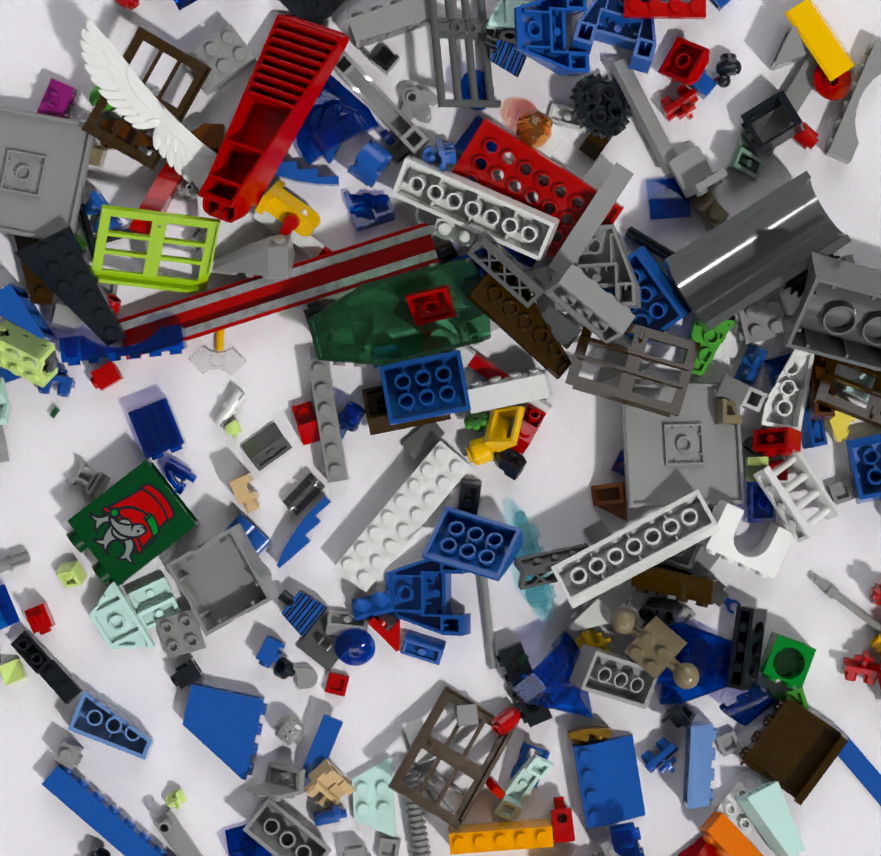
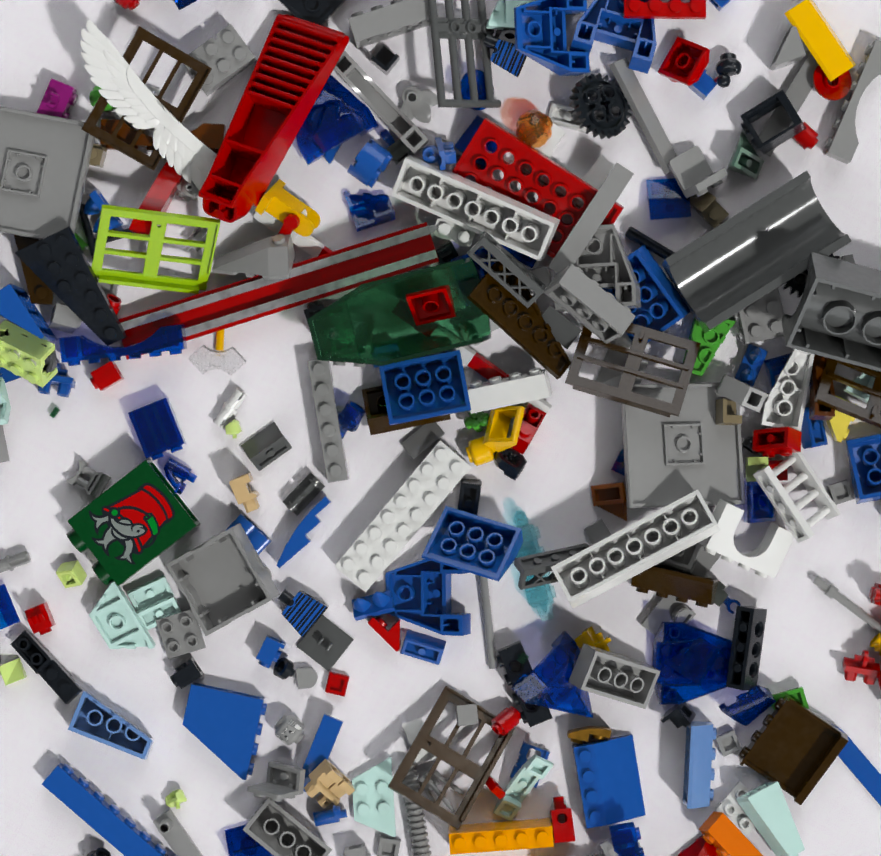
(69, 753): light grey brick -> none
(290, 172): blue slope -> none
(306, 422): red slope -> none
(340, 620): light grey slope -> none
(358, 640): clear blue dish -> none
(593, 146): dark brown tile -> none
(597, 614): white arch -> none
(653, 762): blue hips -> none
(655, 648): dark tan brick -> none
(665, 609): black beam -> none
(682, 106): red hips -> none
(804, 655): green brick -> none

